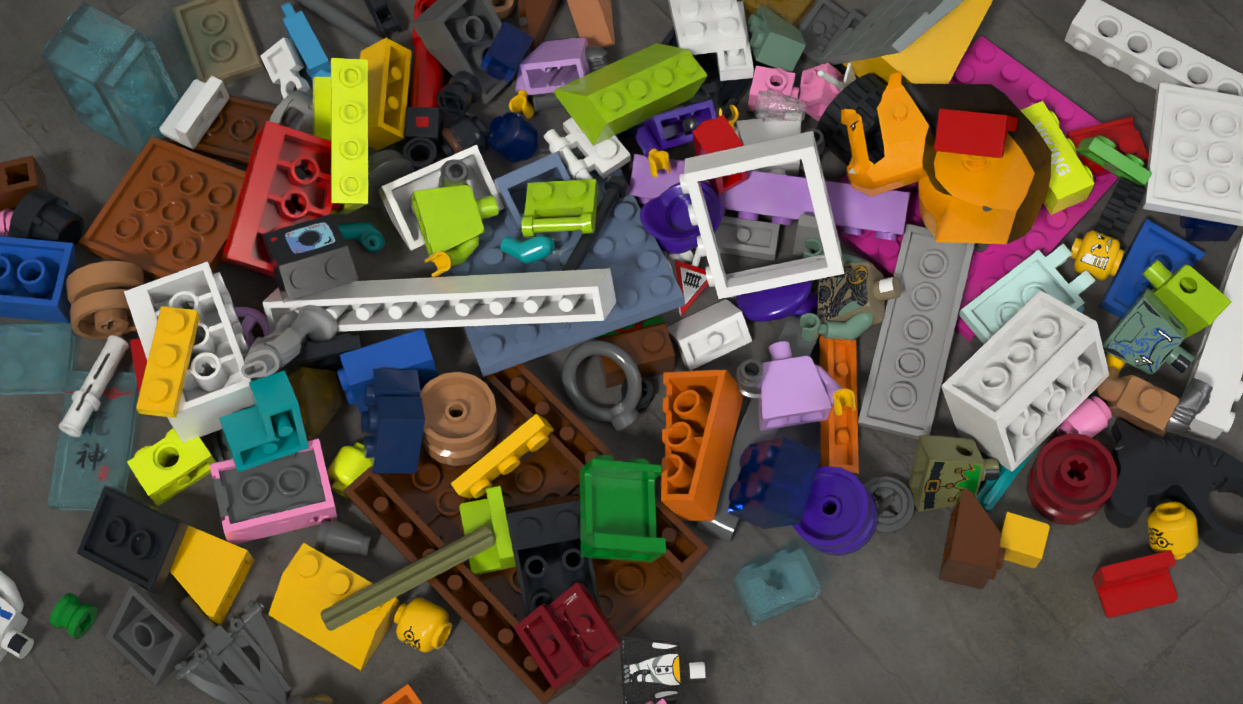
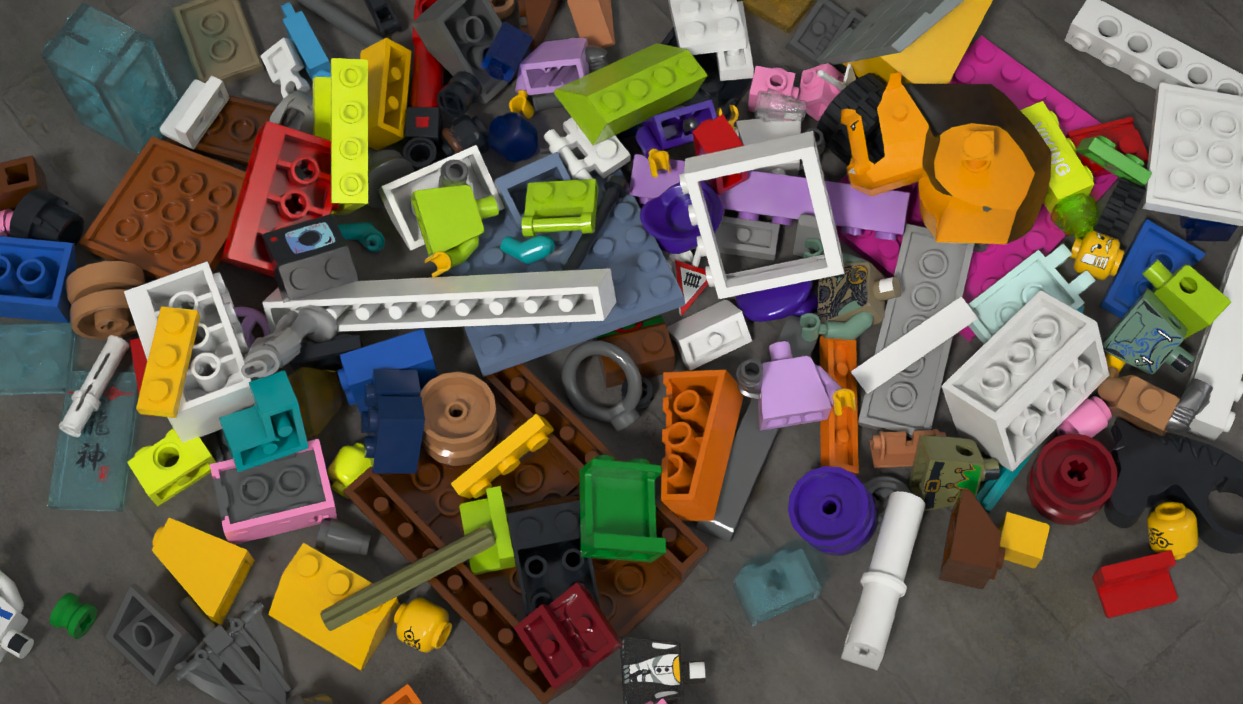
(132, 539): black tile -> none
(773, 483): clear blue brick -> none
(774, 39): sand green slope -> none
(884, 581): none -> white piece
(896, 450): none -> nougat hinge
(914, 345): none -> white sticker
(973, 133): red panel -> none
(1075, 215): none -> clear neon green cone

